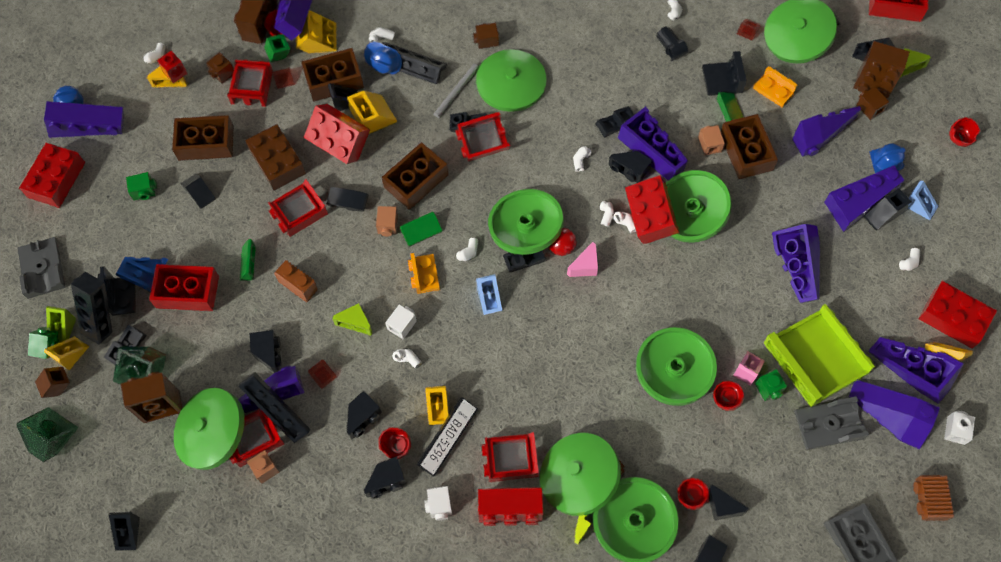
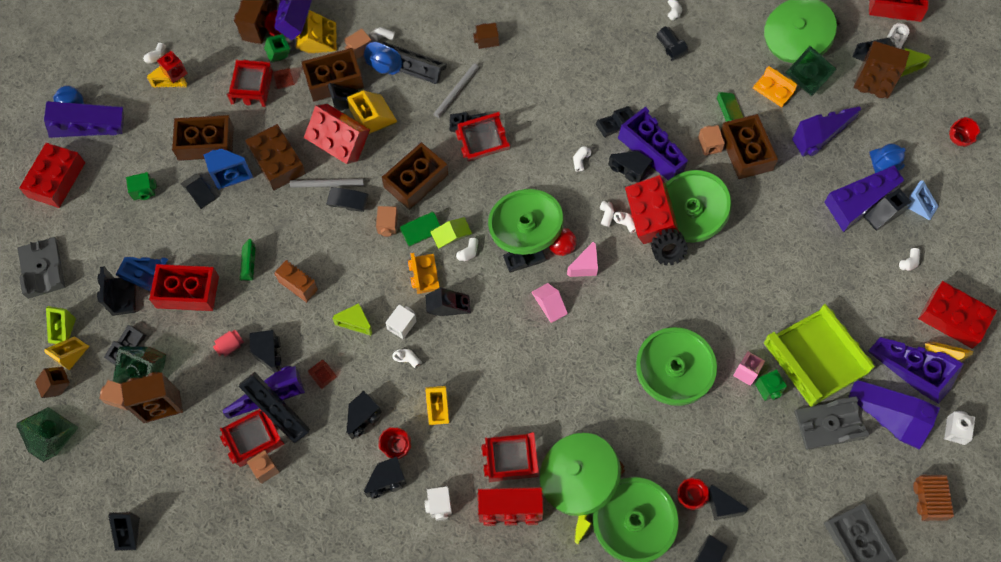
(40, 340): brick -> none
(91, 307): black brick -> none
(112, 394): none -> nougat brick
(209, 429): bright green dish -> none
(220, 68): reddish brown brick -> none
(227, 168): none -> blue slope
(228, 343): none -> coral brick
(297, 209): red window -> none
(326, 183): none -> light grey bar
(358, 42): none -> nougat brick
(447, 302): none -> black slope
(447, 436): white tile -> none
(451, 232): none -> lime slope
(488, 294): light blue slope -> none
(511, 80): bright green dish -> none
(550, 302): none -> bright pink slope
(671, 255): none -> black tyre
(725, 76): black bracket -> none
(732, 392): red hair -> none
(748, 29): clear red slope -> none
(801, 255): dark purple wedge -> none
(810, 71): none -> clear green slope
(872, 103): reddish brown brick -> none
(898, 40): none -> white plate

